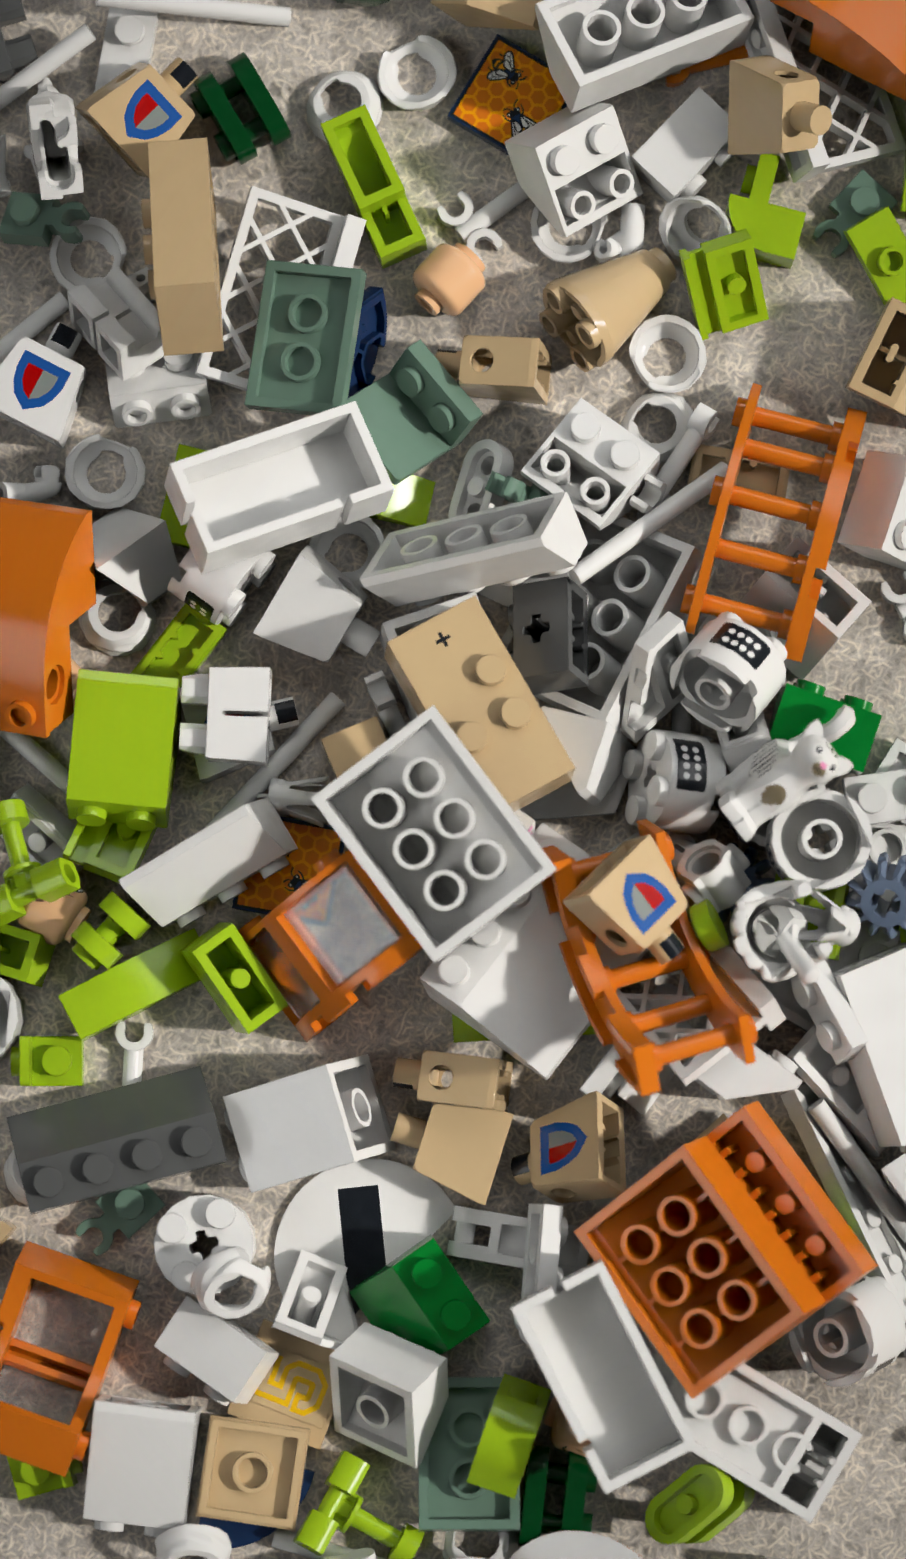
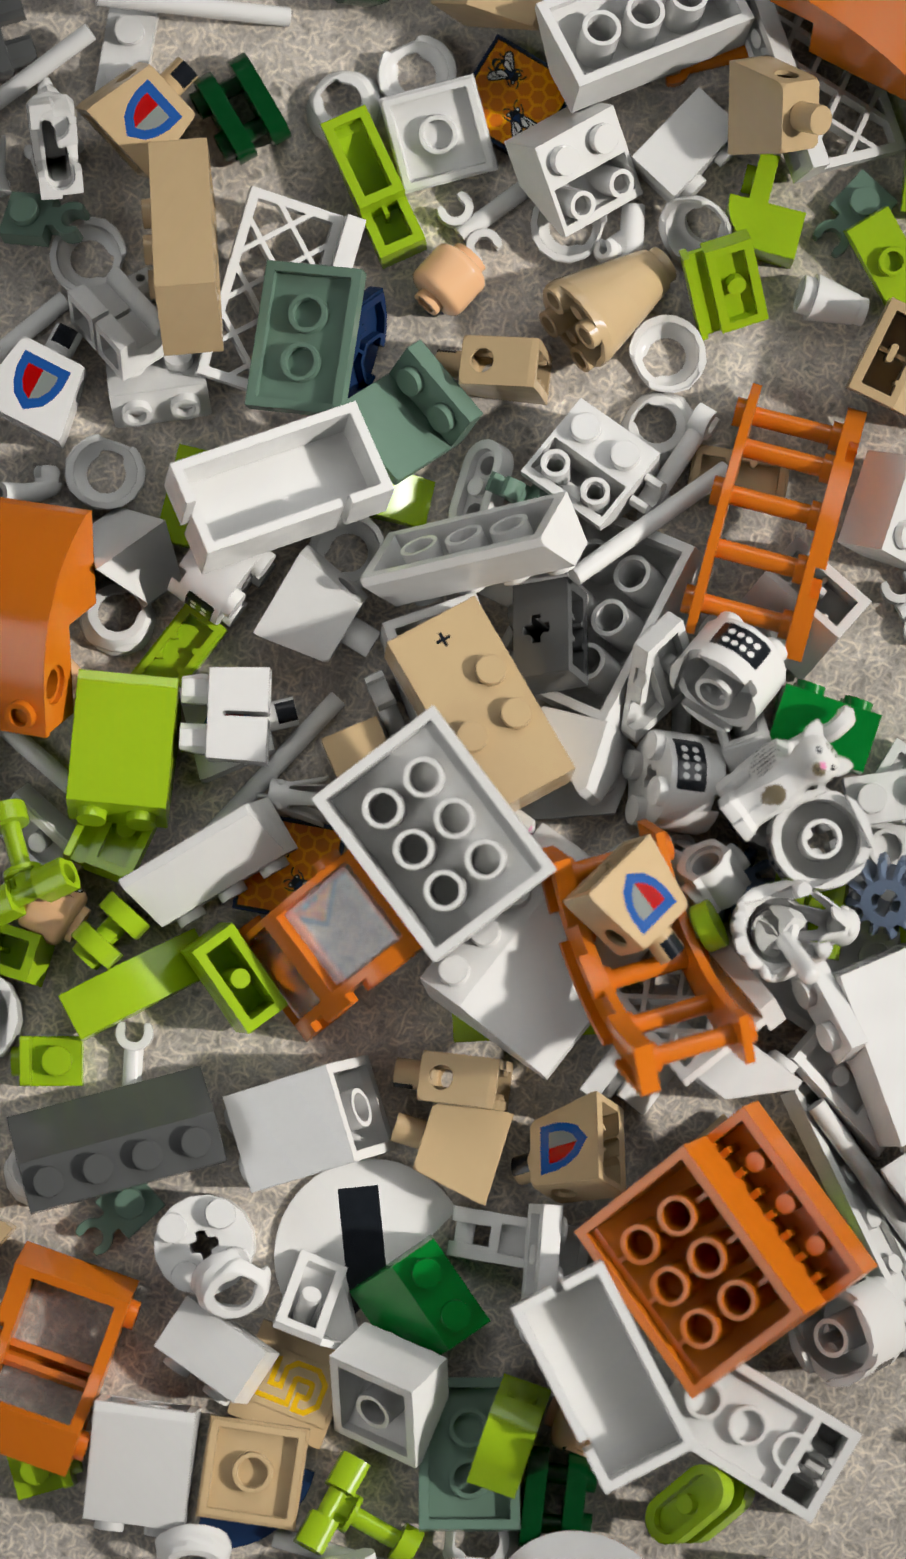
(438, 133): none -> white tile
(829, 302): none -> white cone

